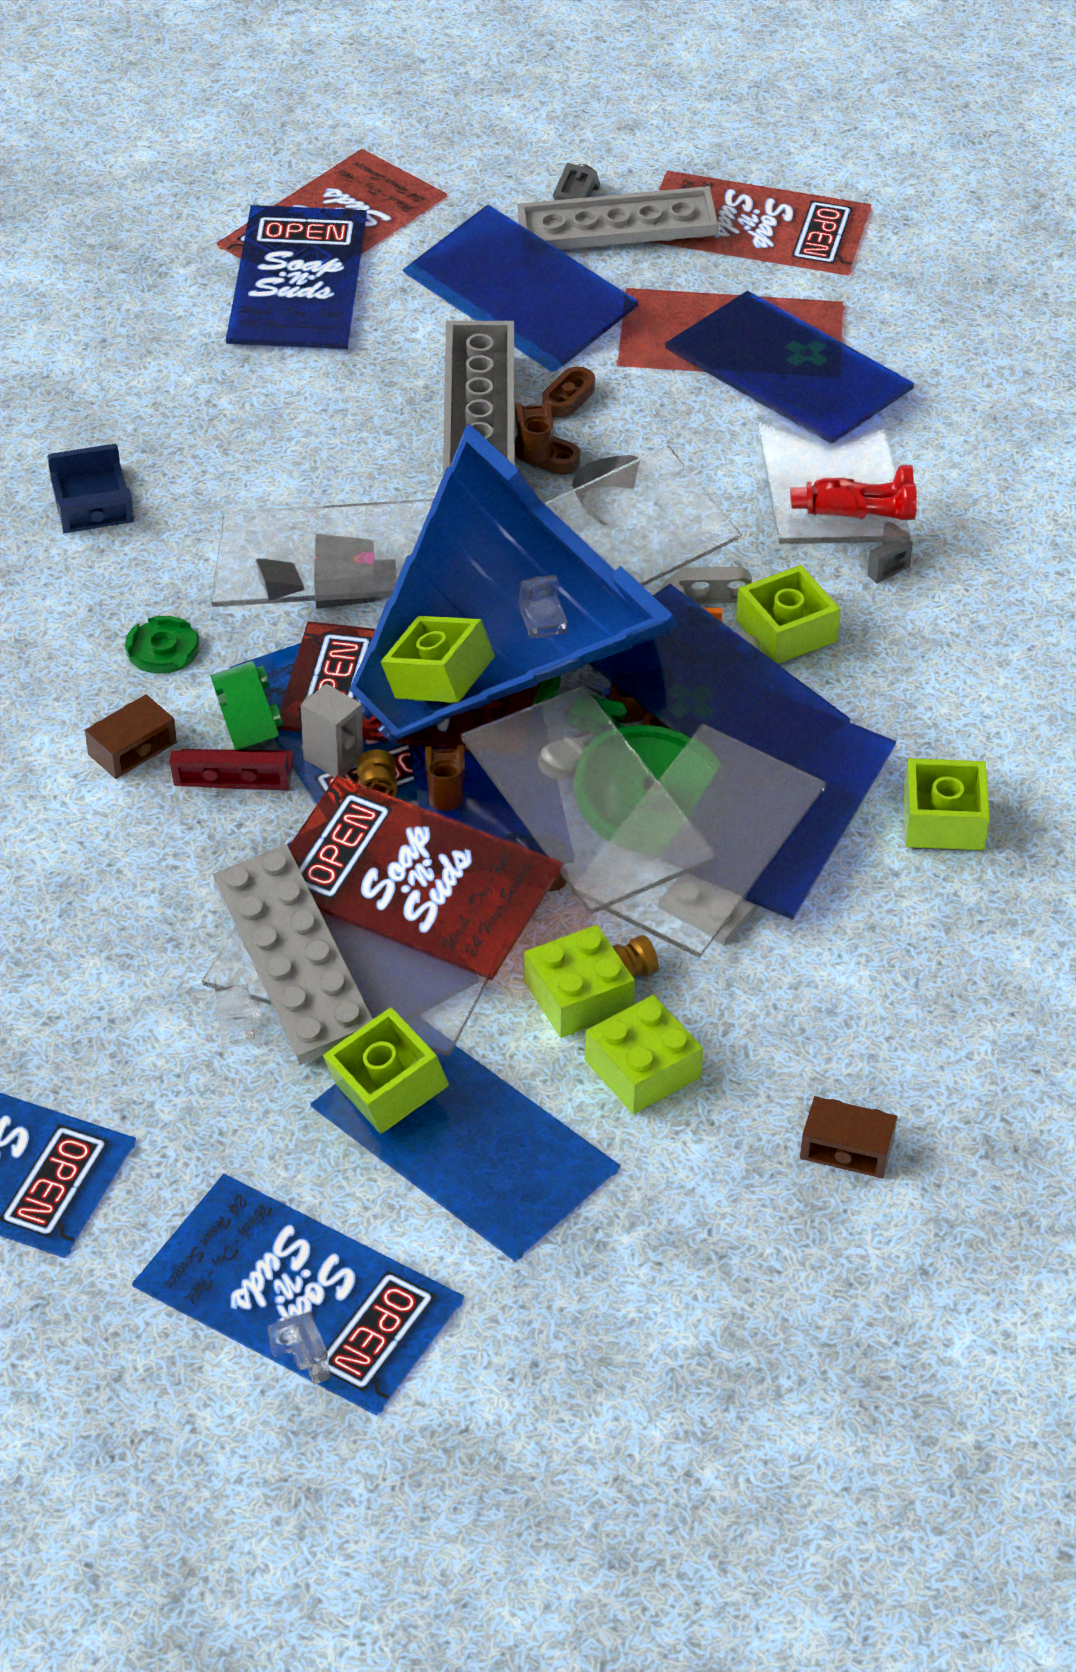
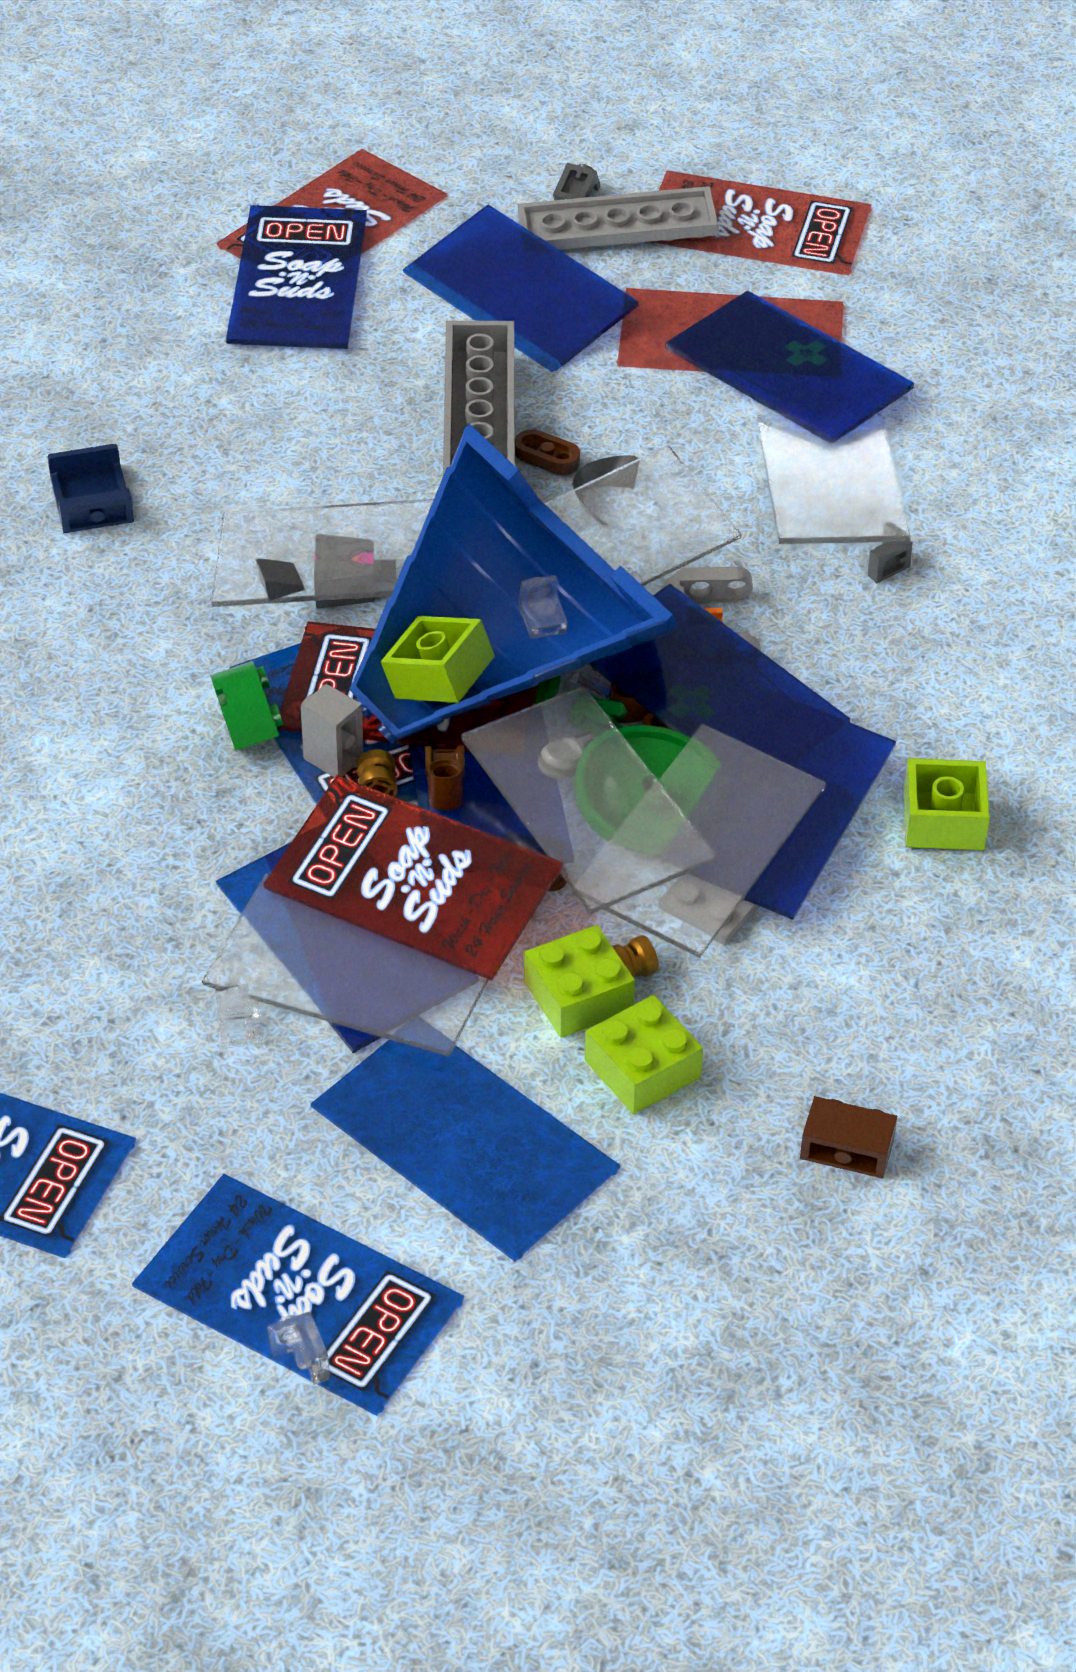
(130, 736): reddish brown brick -> none
(171, 651): green tile -> none
(232, 768): dark red panel -> none
(292, 952): light grey plate -> none
(386, 1070): lime brick -> none
(535, 430): reddish brown piece -> none
(569, 391): reddish brown plate -> none
(788, 614): lime brick -> none
(858, 499): red piece -> none

